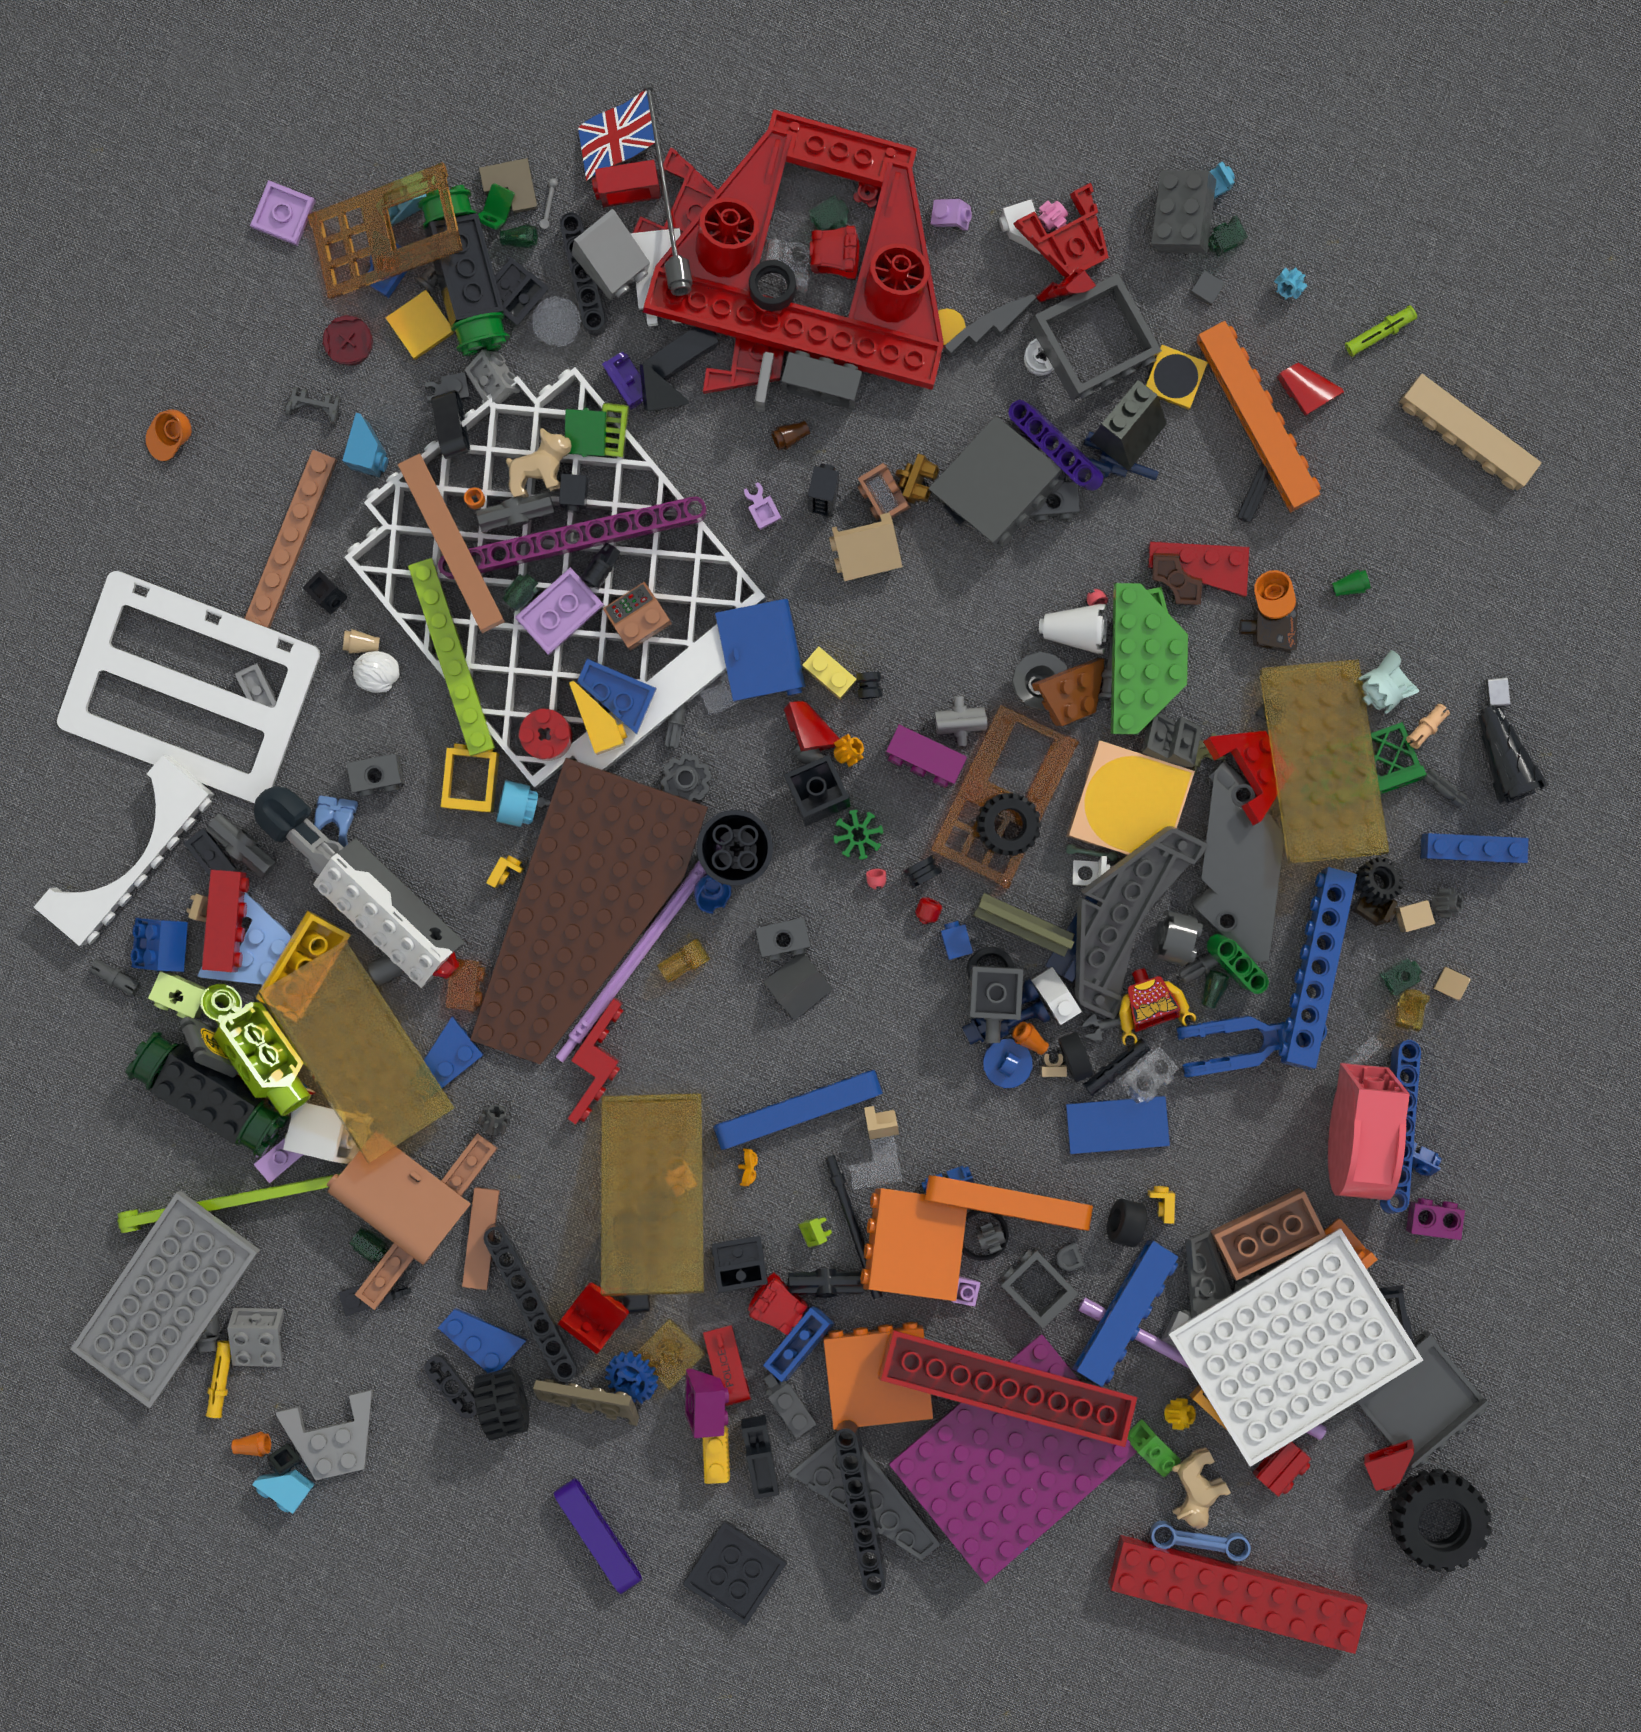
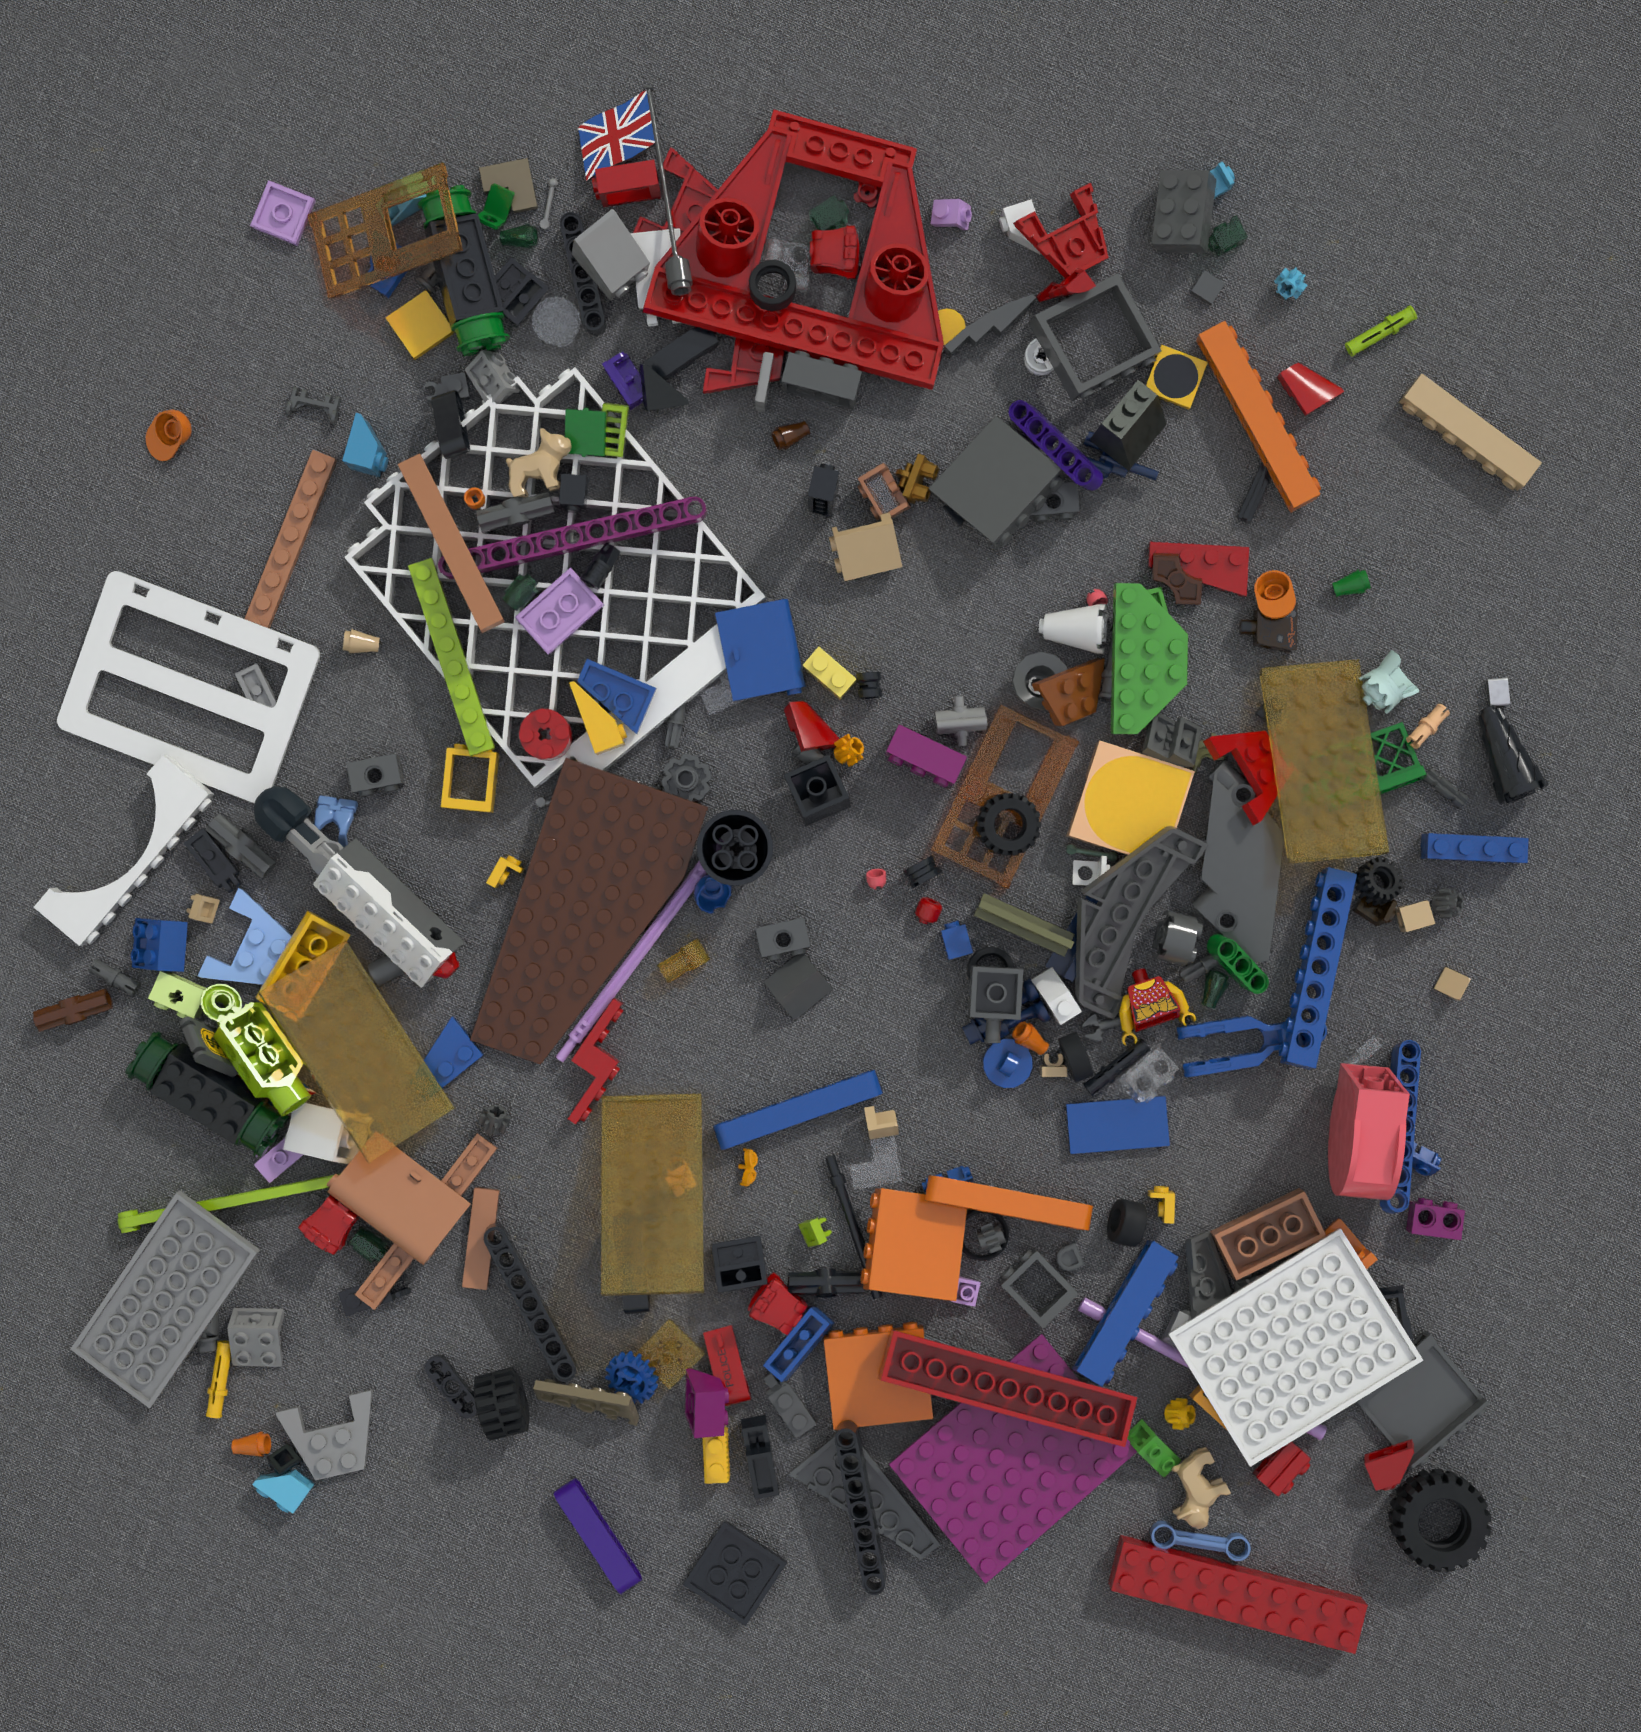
(72, 1010): none -> reddish brown piece
(224, 921): red brick -> none
(325, 592): black bracket -> none
(329, 1225): none -> red piece
(347, 340): dark red tile -> none
(375, 671): white hair -> none
(464, 985): clear orange bracket -> none
(483, 1342): blue wing -> none
(516, 804): medium azure piece -> none
(593, 1317): red bracket -> none
(637, 616): nougat slope -> none
(763, 510): lavender plate -> none
(850, 836): green gear -> none
(1052, 215): bright pink gear -> none
(1393, 980): clear green brick -> none
(1411, 1010): clear yellow bracket -> none

